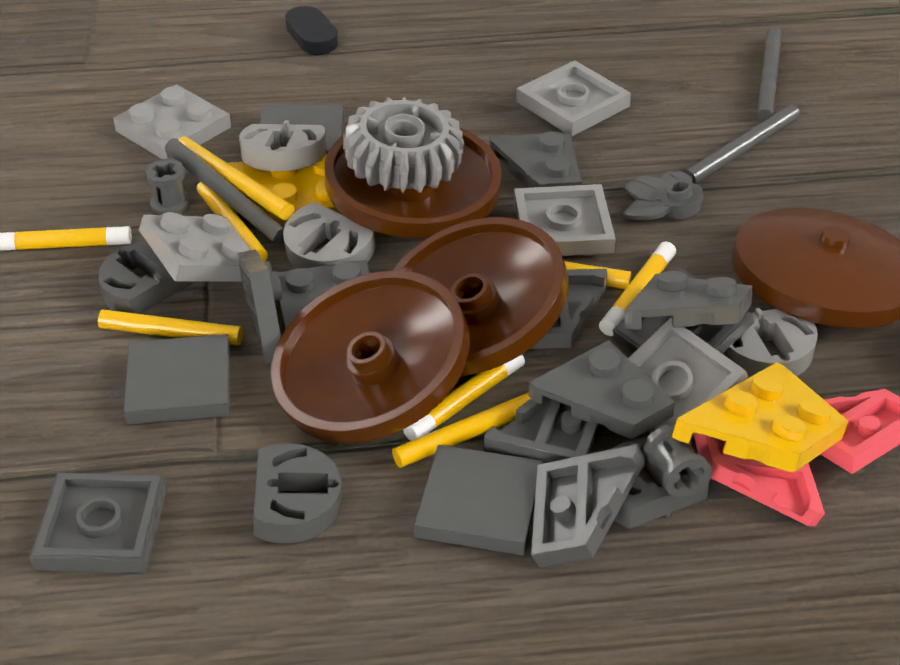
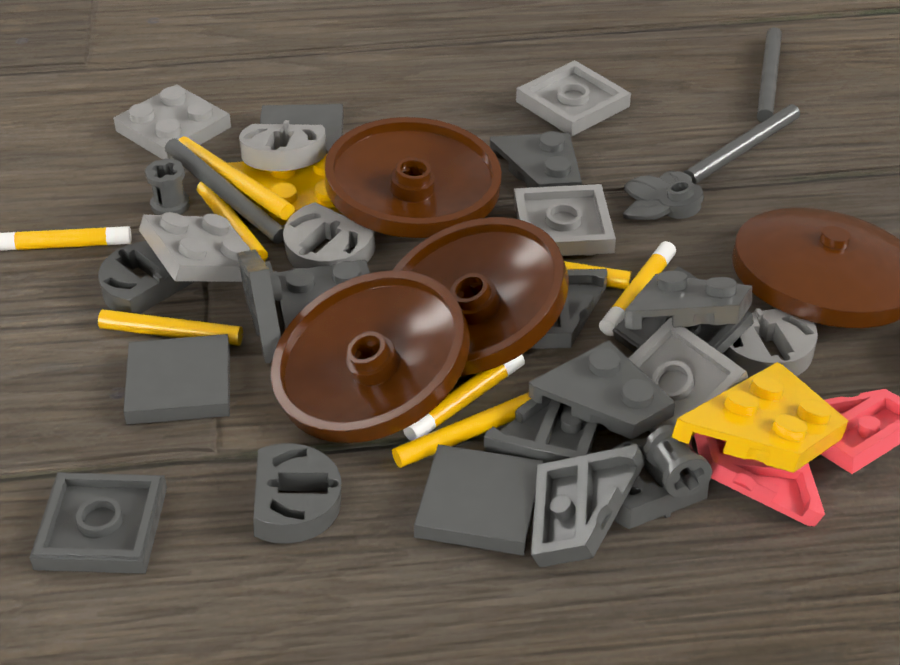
(311, 30): black tile -> none
(403, 144): light grey gear -> none

